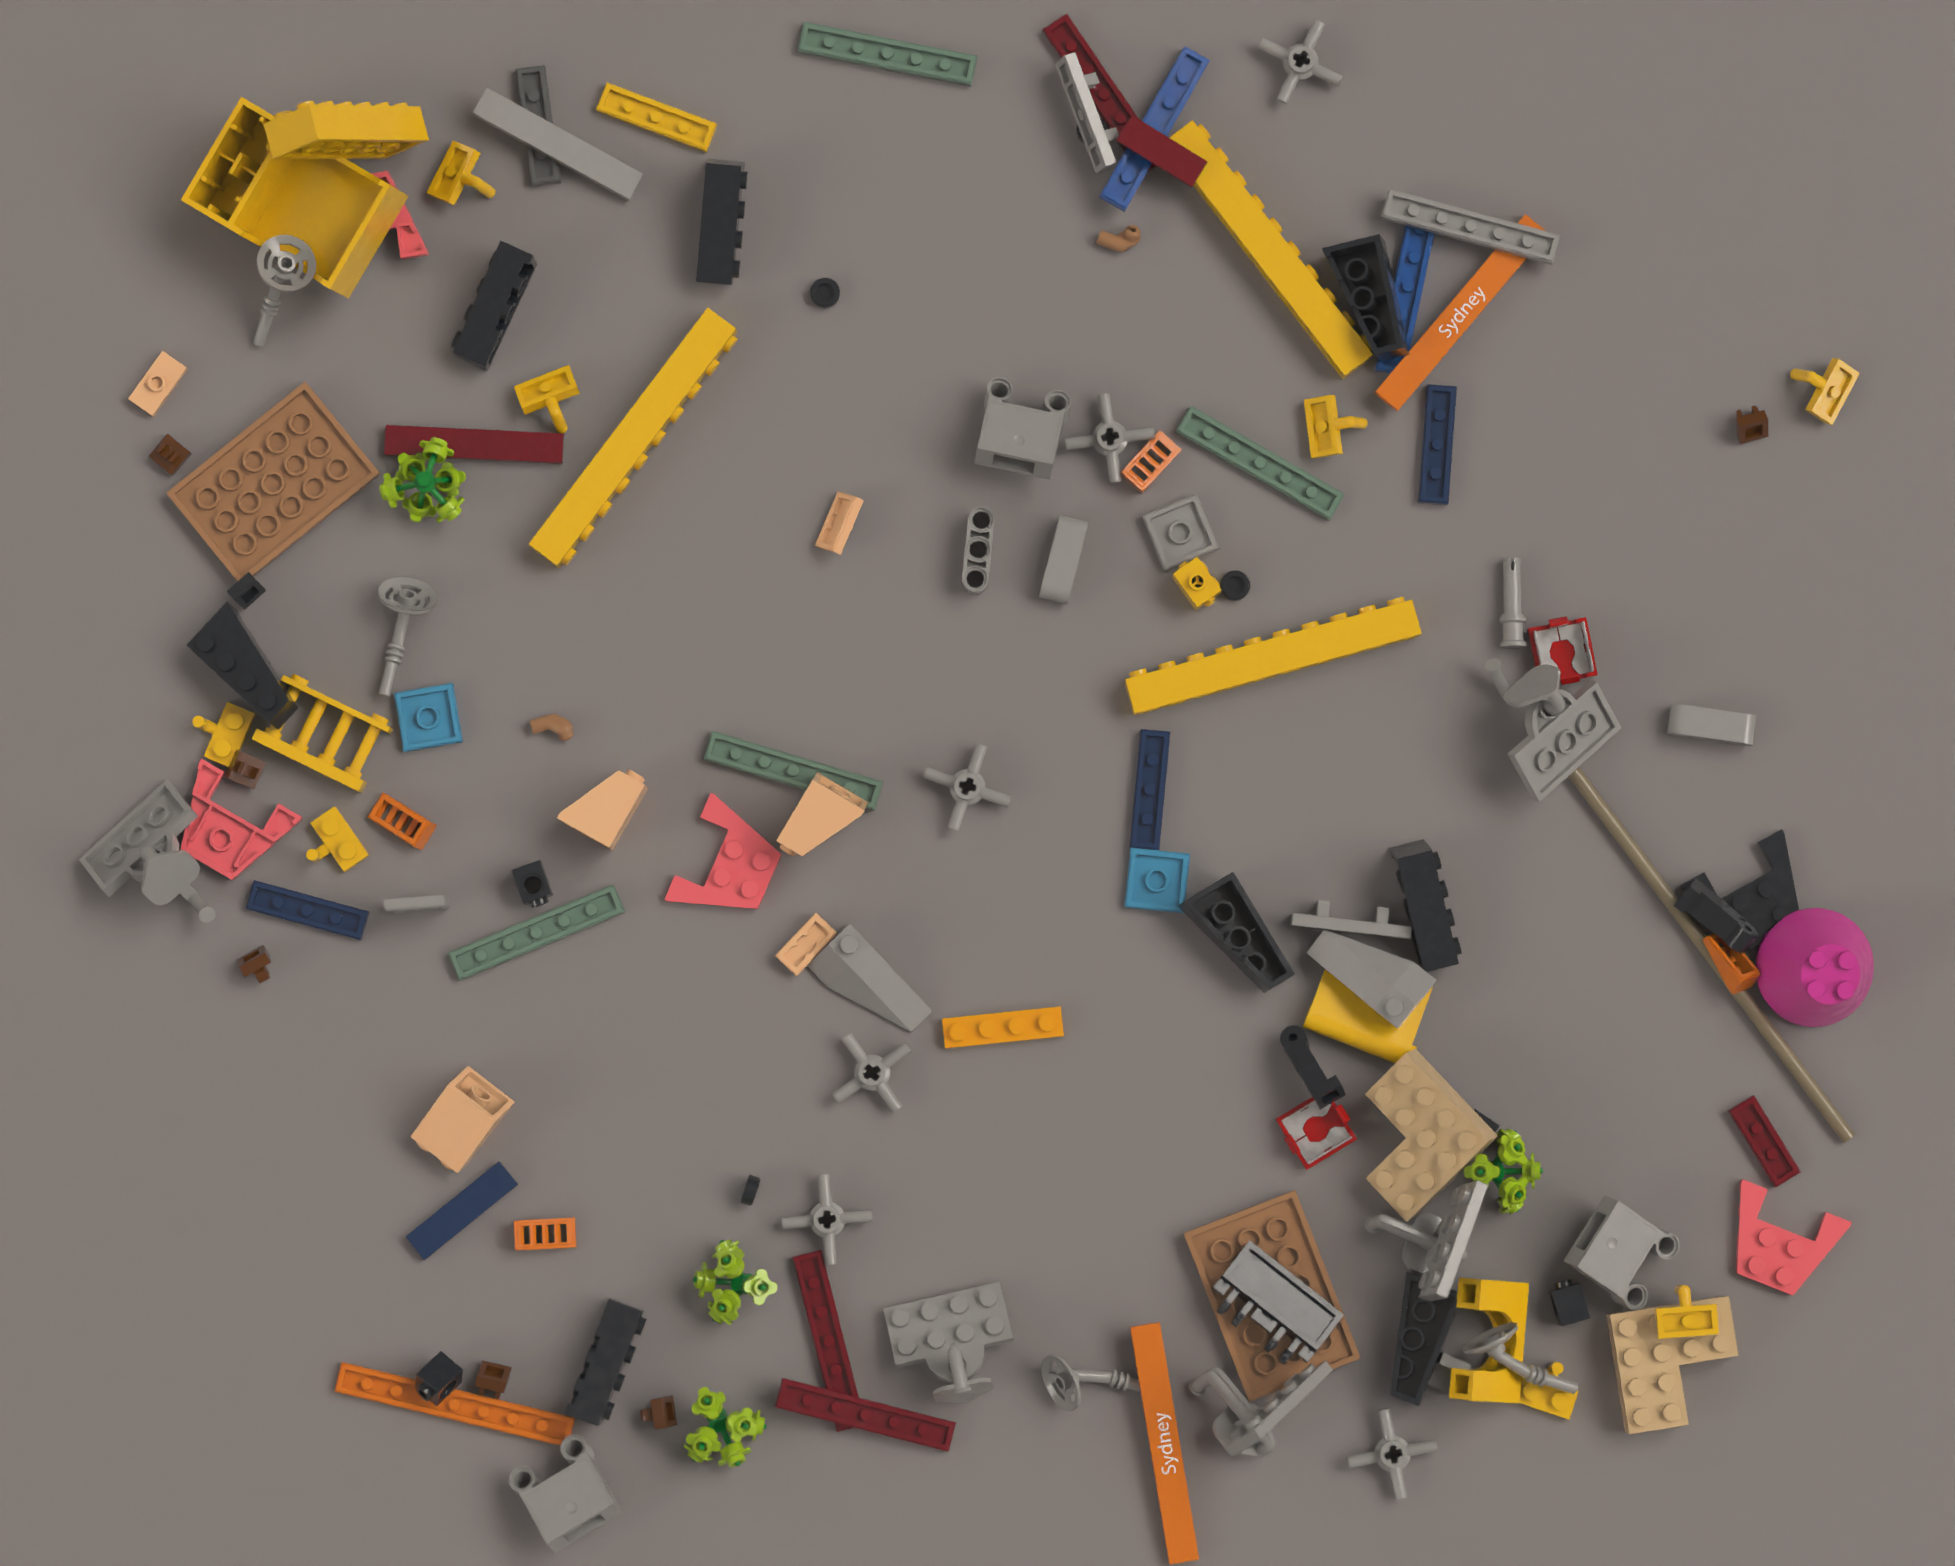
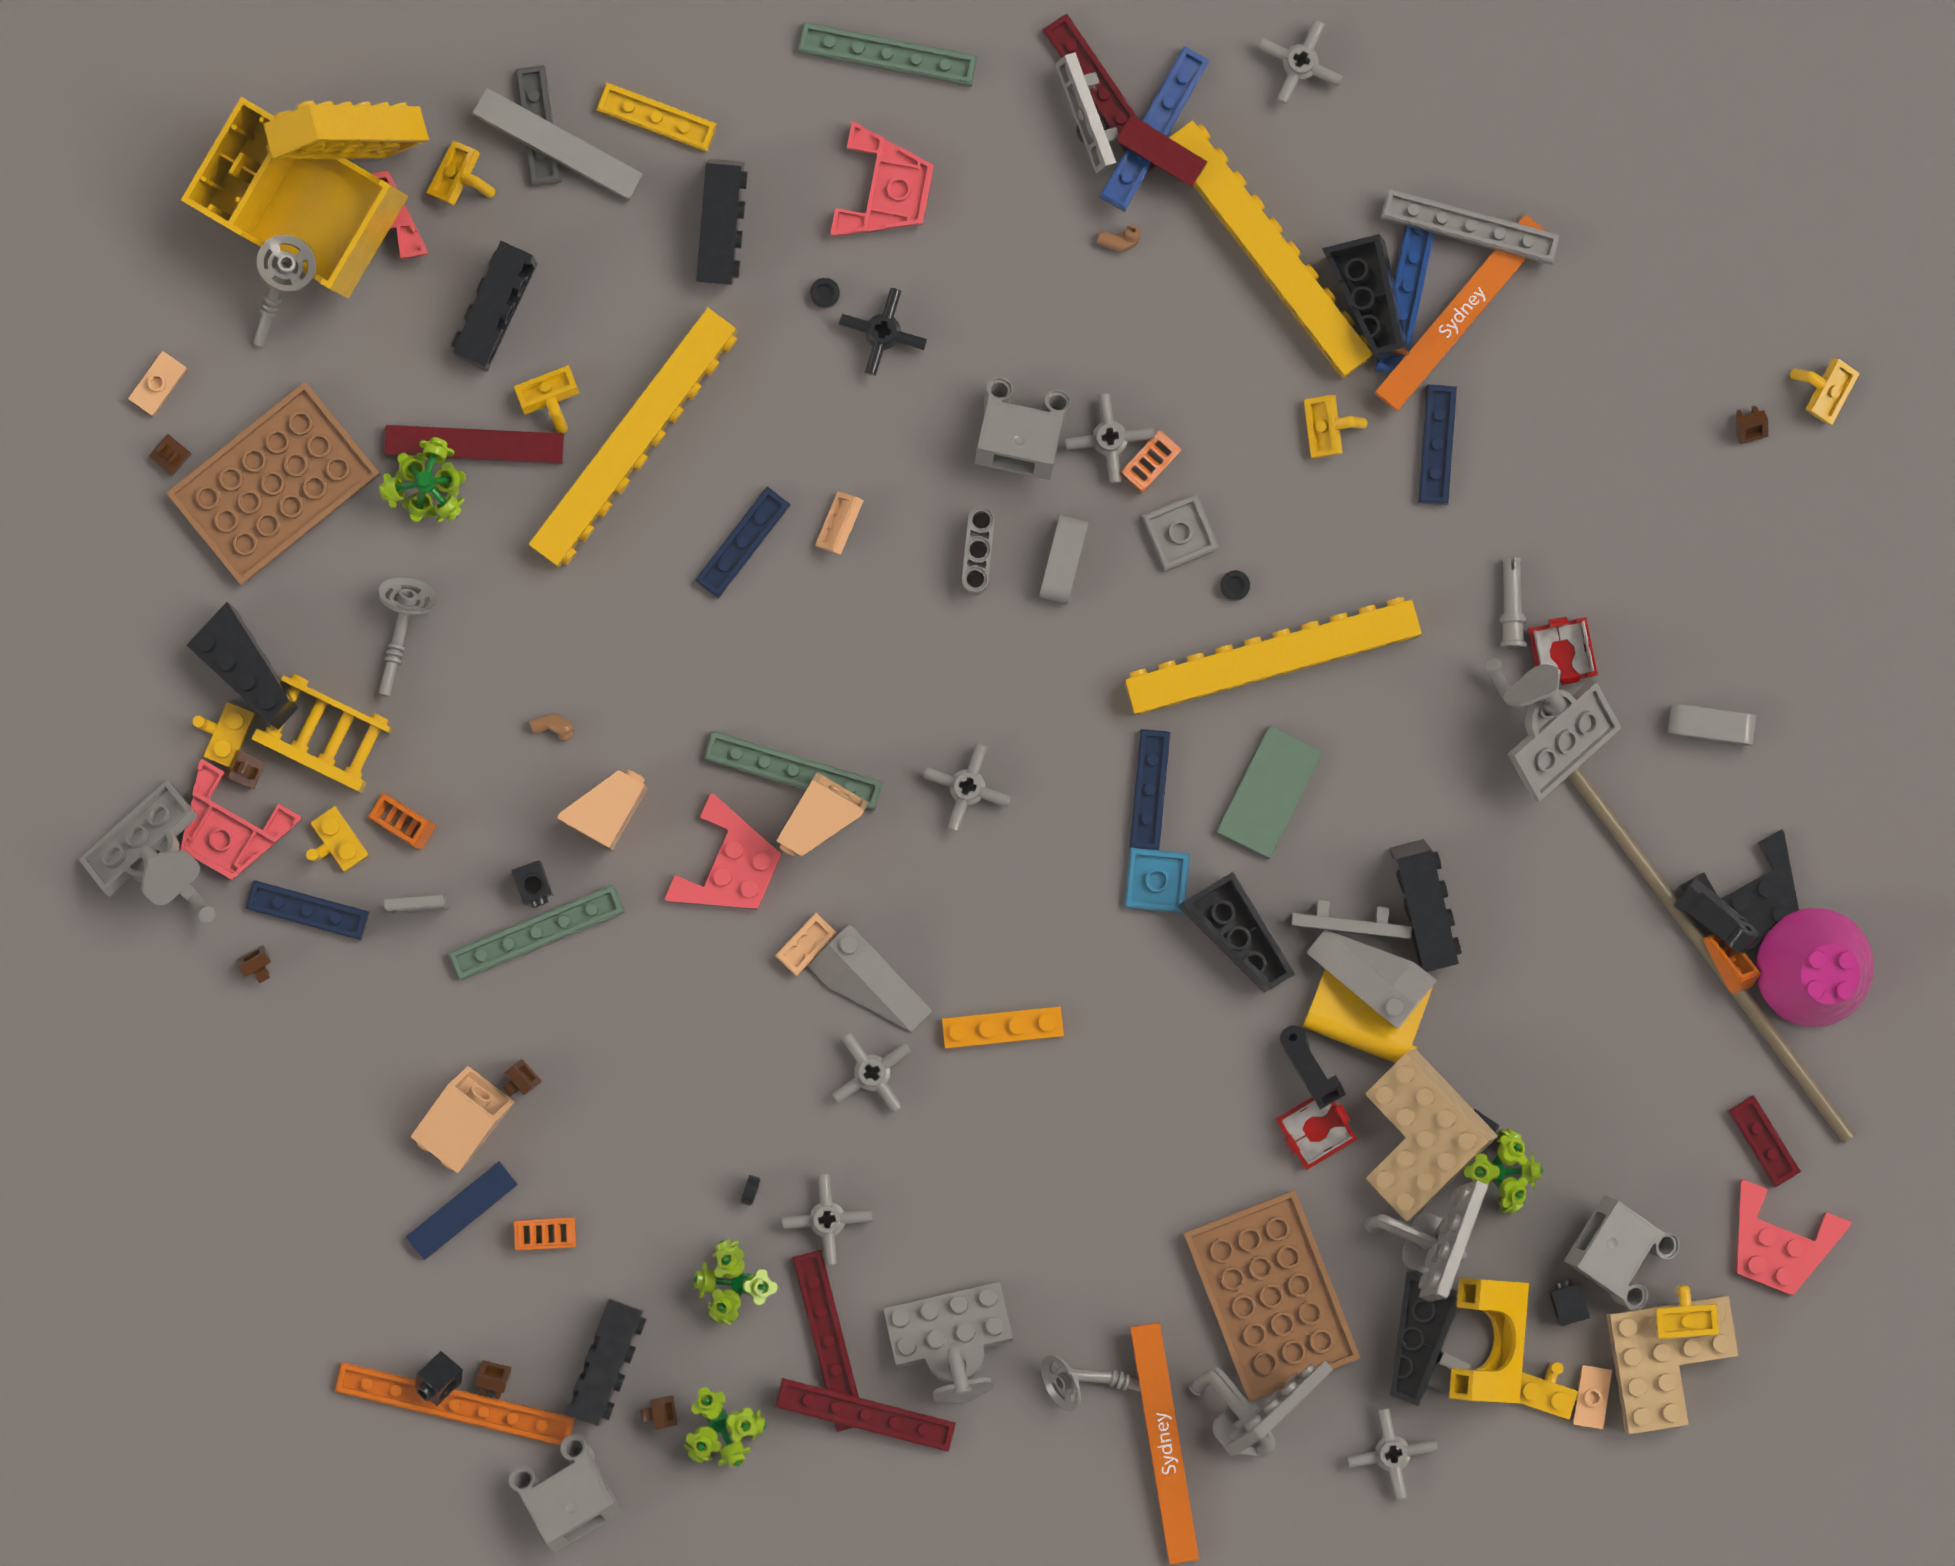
(246, 590): black tile -> none
(428, 717): dark azure tile -> none
(521, 1079): none -> reddish brown tile
(742, 542): none -> dark blue tile
(881, 344): none -> black bar
(897, 188): none -> coral wing
(1201, 595): yellow head -> none
(1260, 463): sand green tile -> none
(1269, 792): none -> sand green tile
(1279, 1300): hinge -> none
(1493, 1343): light grey dish -> none
(1592, 1397): none -> light nougat plate

